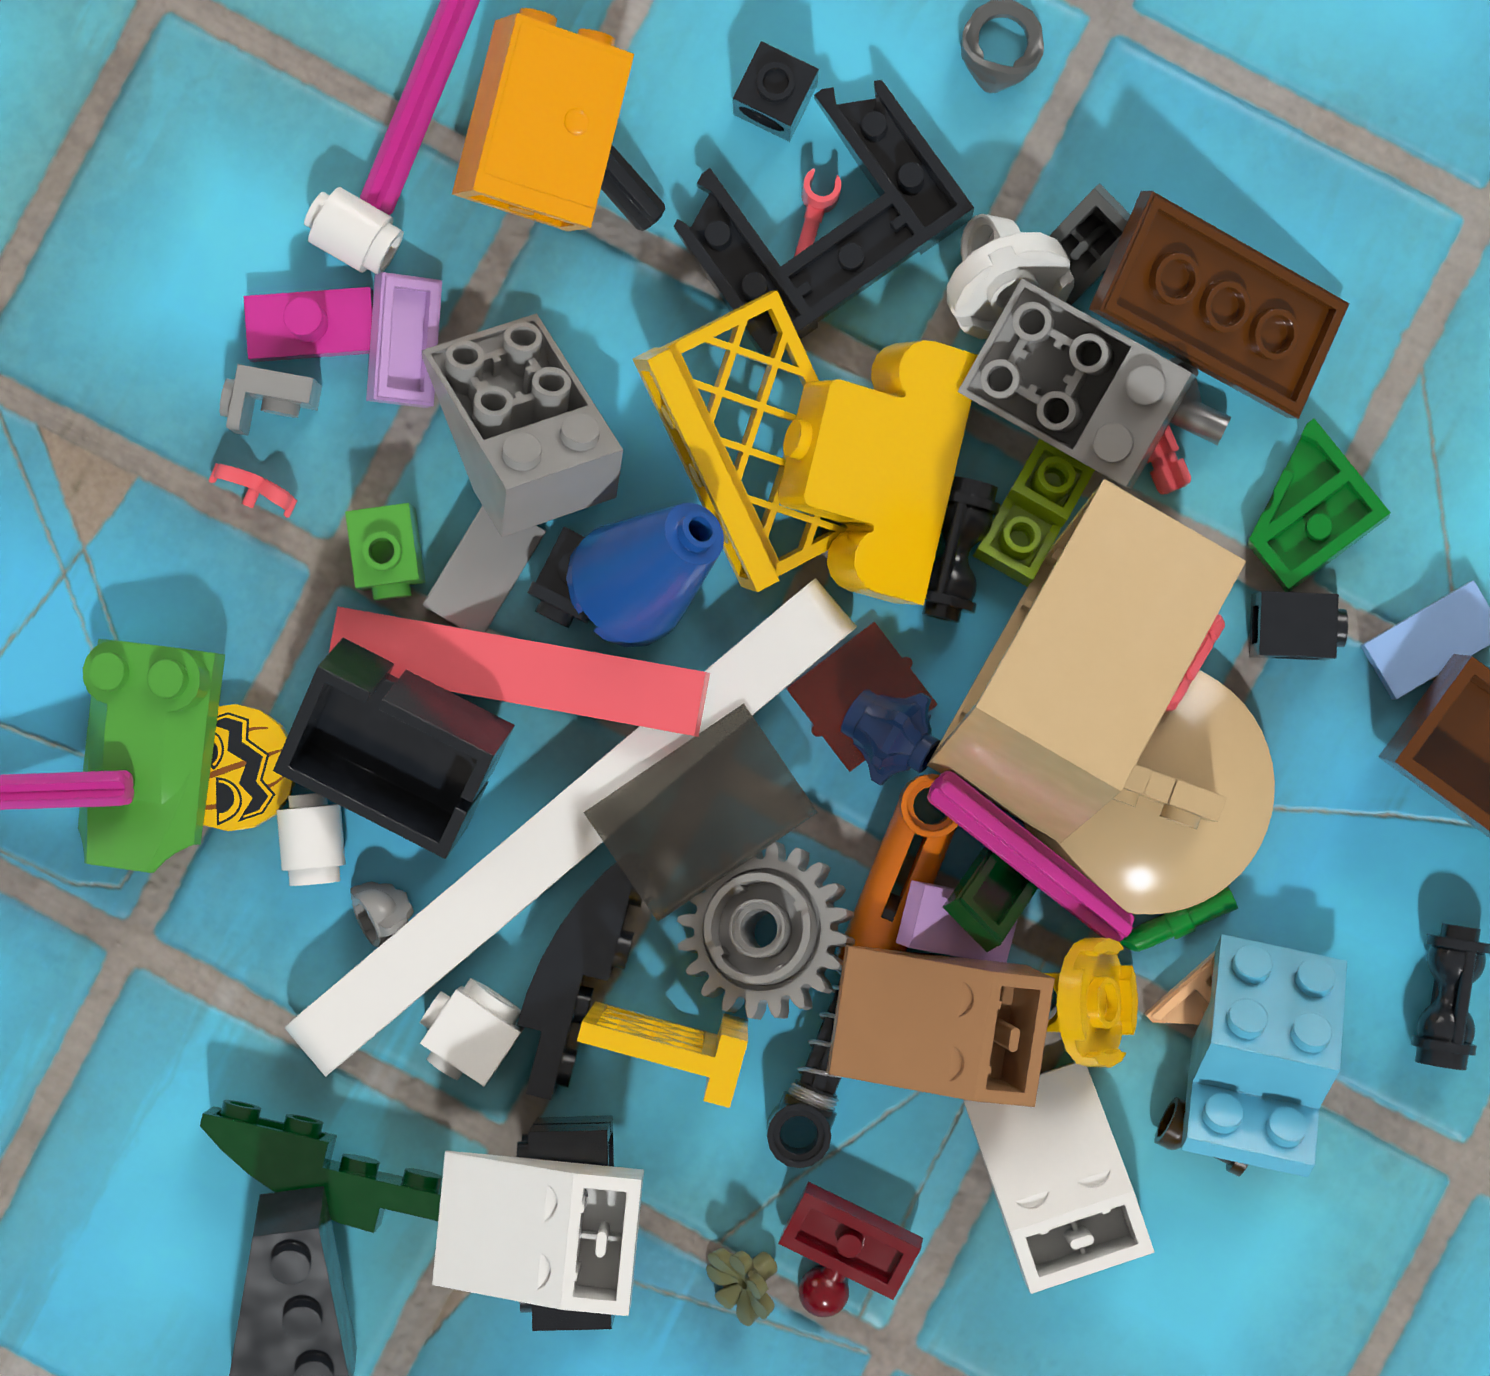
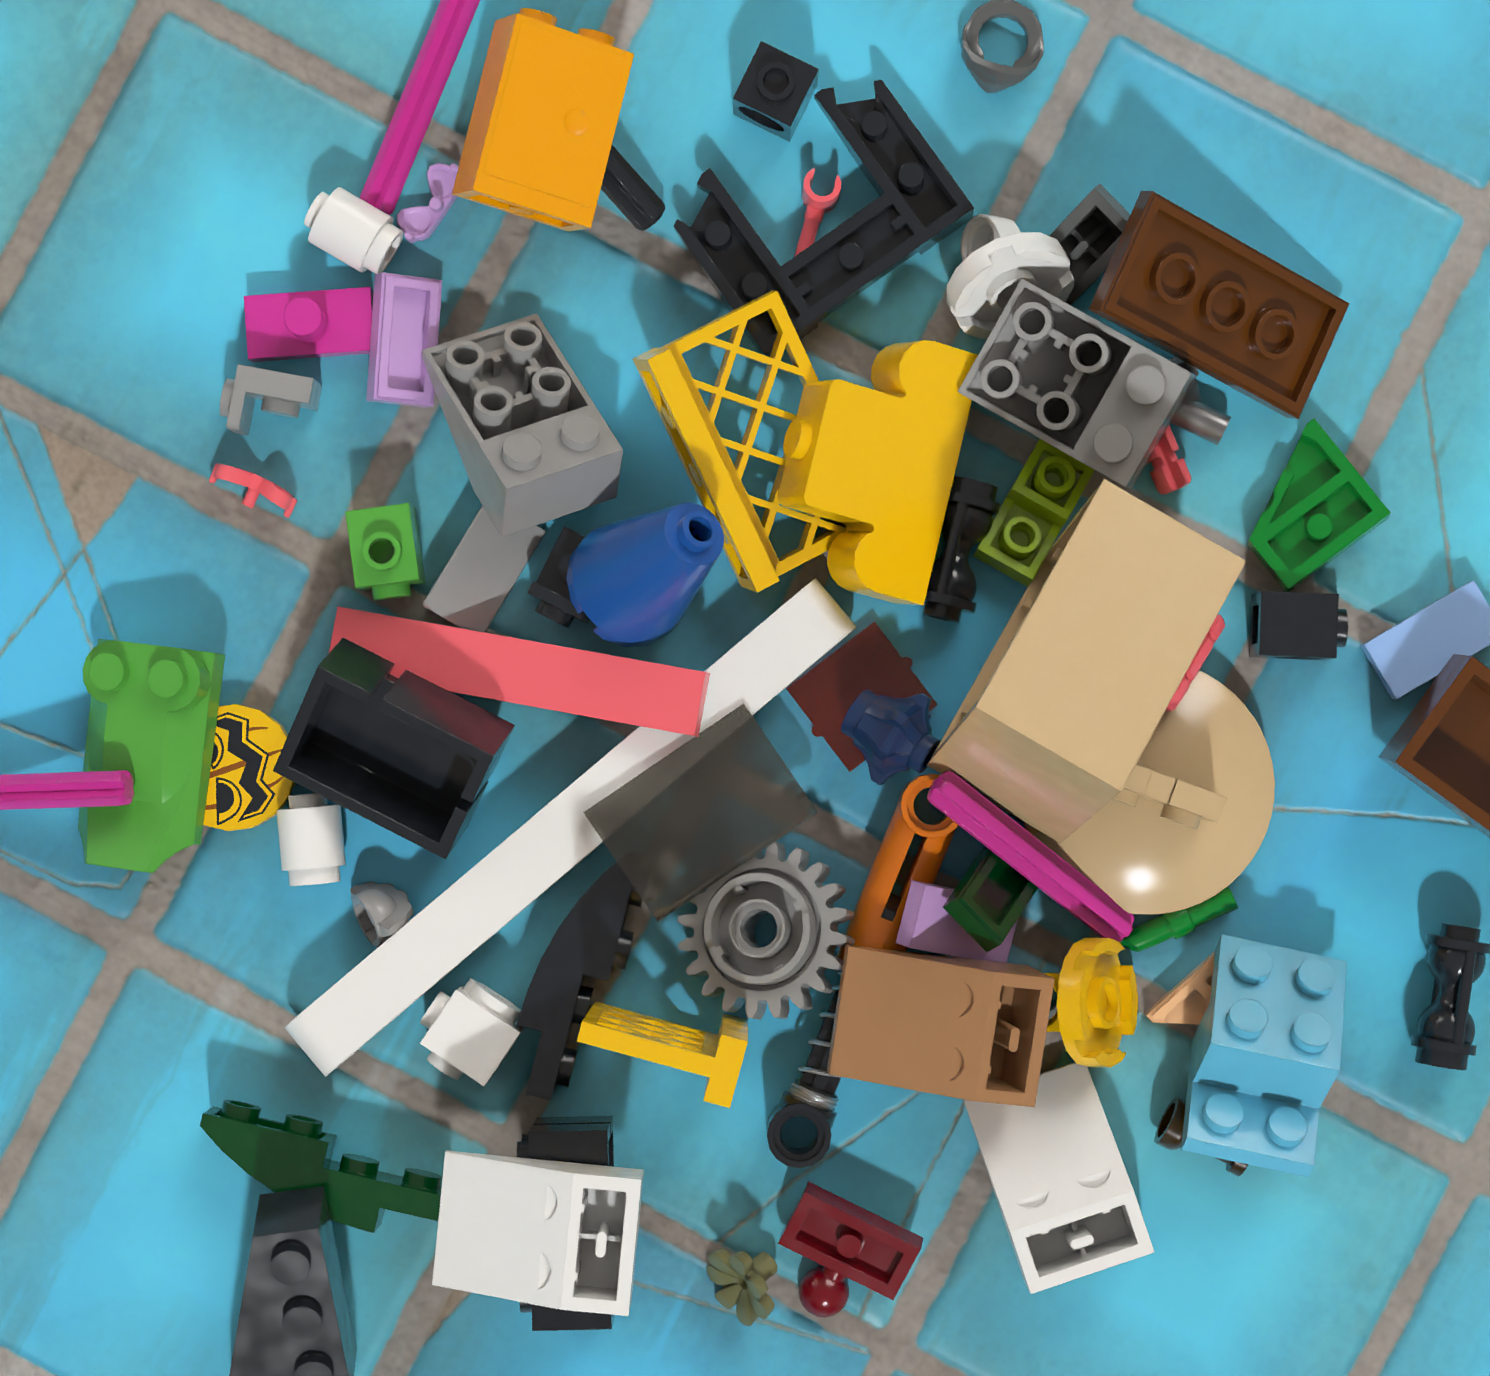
(422, 221): none -> lavender piece

